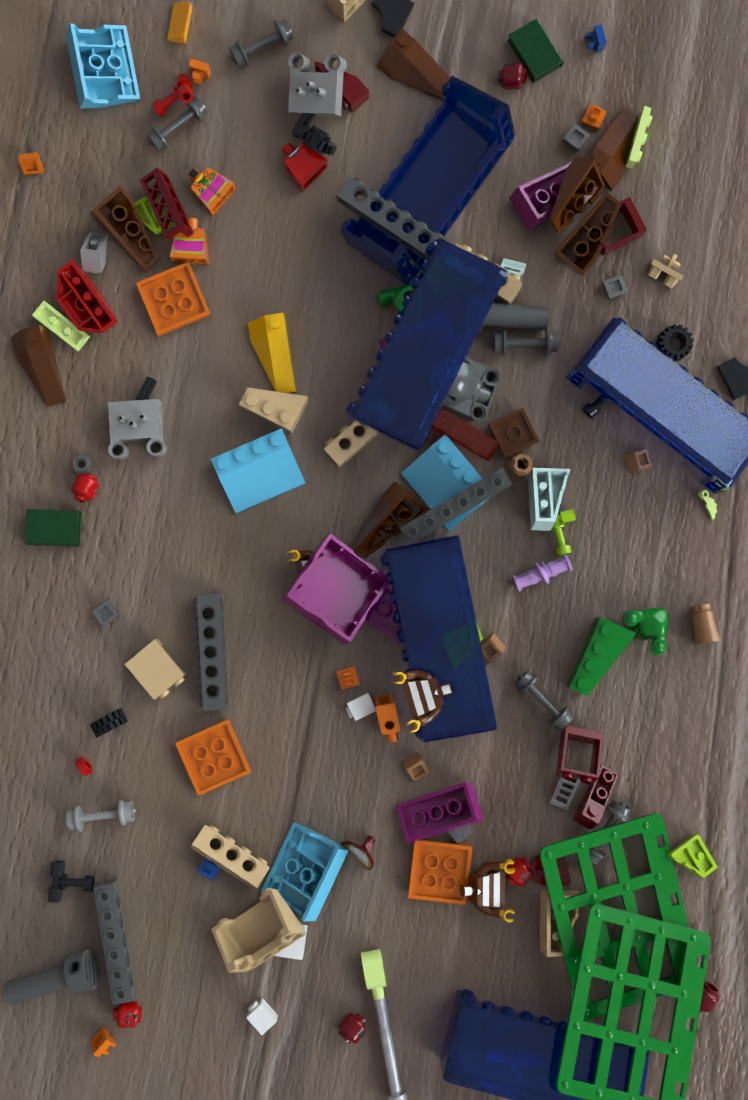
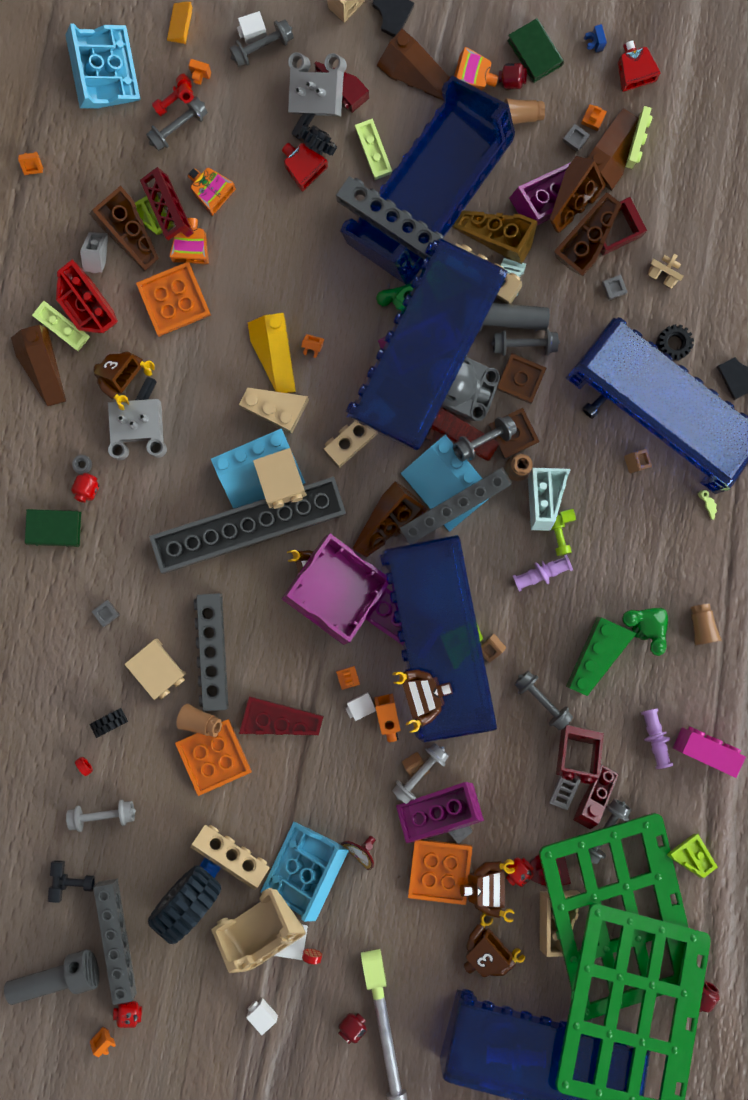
(117, 372): none -> reddish brown torso
(184, 905): none -> black wheel
(198, 721): none -> medium nougat plant
(245, 527): none -> dark grey brick
(251, 27): none -> white brick
(273, 718): none -> dark red wing
(279, 478): none -> tan brick
(312, 956): none -> red tile
(313, 343): none -> orange tile
(373, 149): none -> yellowish green plate
(402, 791): none -> light grey piece
(465, 449): none -> dark grey piece
(475, 69): none -> orange torso
(488, 953): none -> reddish brown torso
(502, 233): none -> pearl gold wedge
(521, 378): none -> reddish brown plate
(526, 110): none -> medium nougat plant
(636, 67): none -> red torso
(657, 739): none -> lavender piece
(709, 751): none -> dark pink brick

